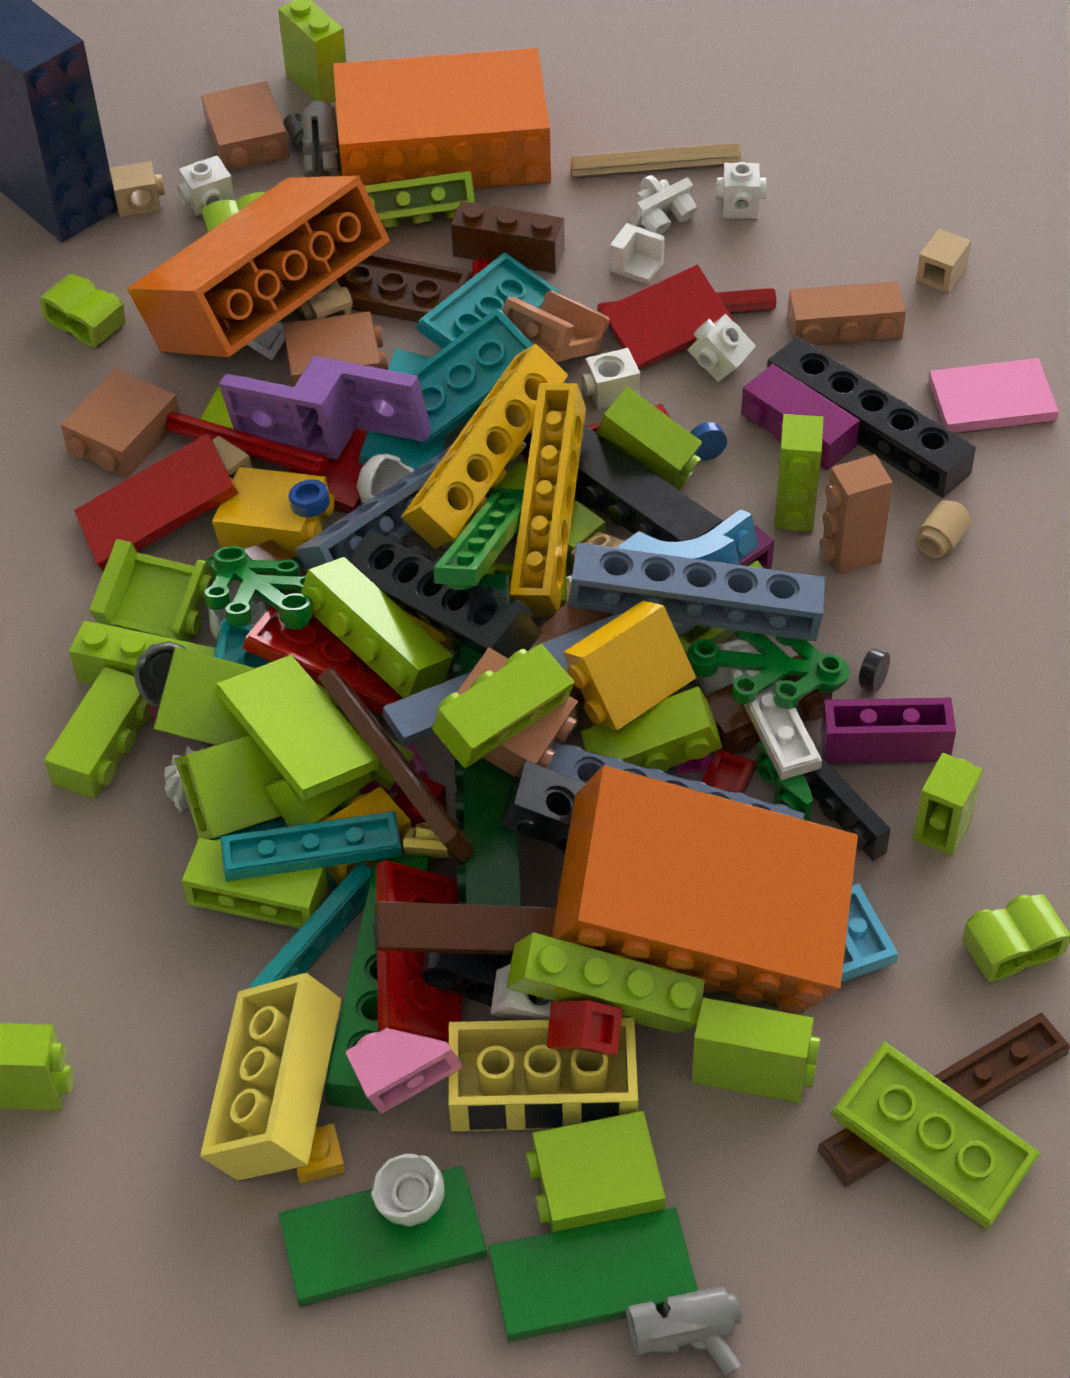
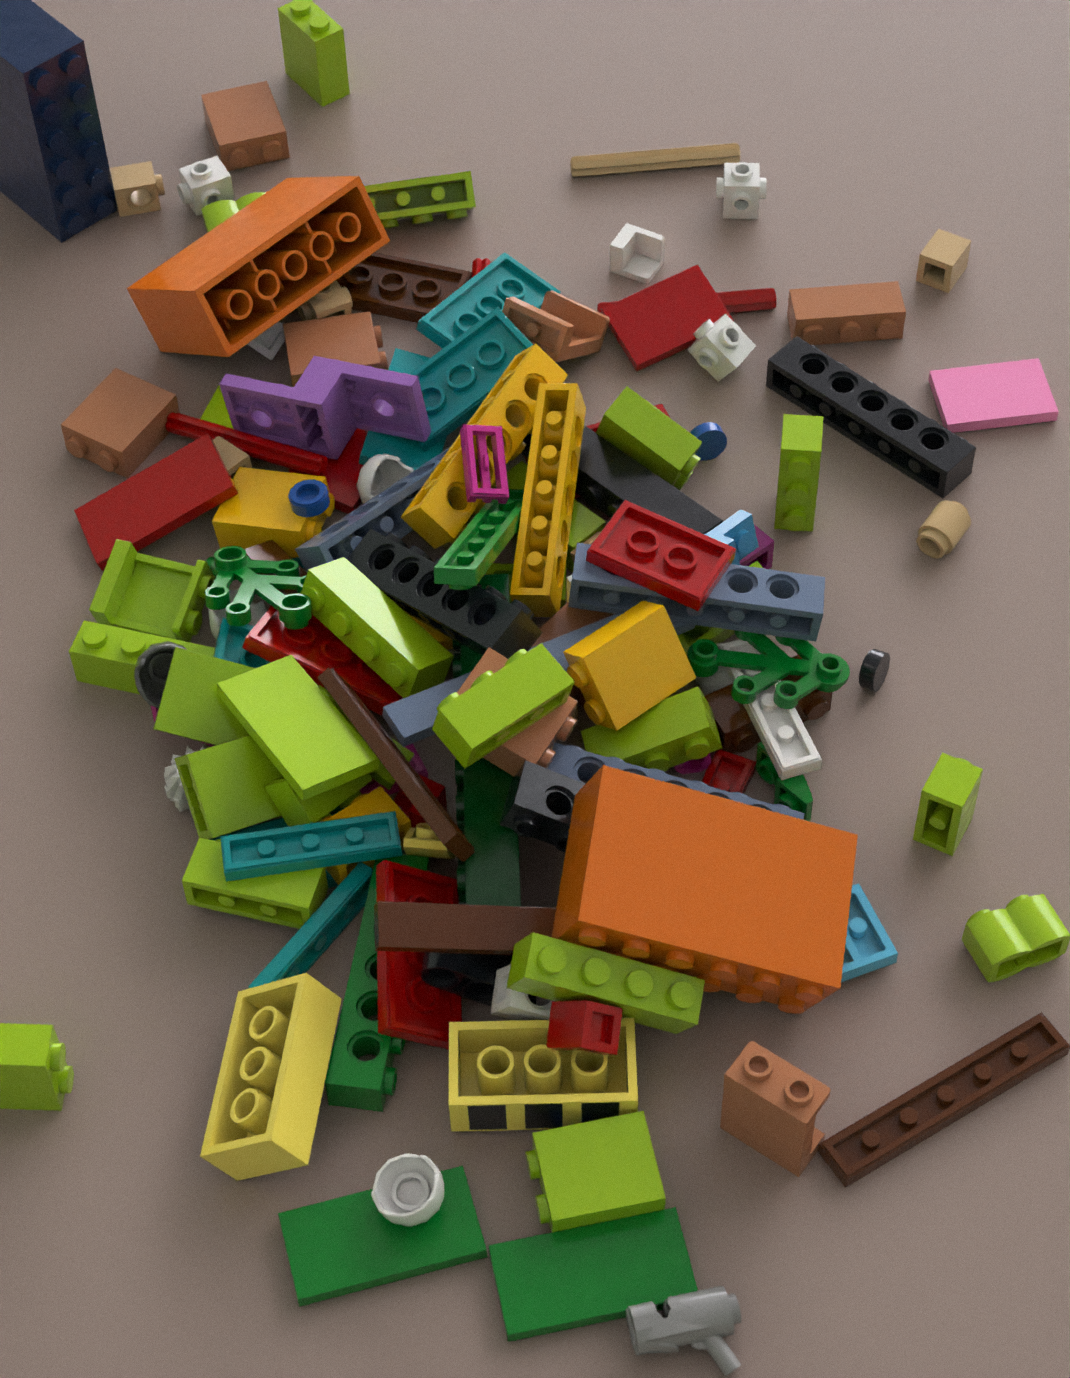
(82, 310): lime brick -> none
(98, 734): lime brick -> none
(295, 130): dark grey pin -> none
(320, 140): light grey piece -> none
(324, 1157): yellow plate -> none
(399, 1065): bright pink slope -> none
(445, 118): orange brick -> none
(485, 493): none -> dark pink tile
(525, 236): reddish brown brick -> none
(609, 375): white brick -> none
(660, 198): white hips -> none
(661, 555): none -> red tile
(754, 1050): lime brick -> none
(773, 1107): none -> nougat panel
(779, 393): magenta brick -> none
(849, 810): black plate -> none
(856, 514): nougat brick -> none
(887, 730): magenta brick -> none
(935, 1134): lime tile -> none

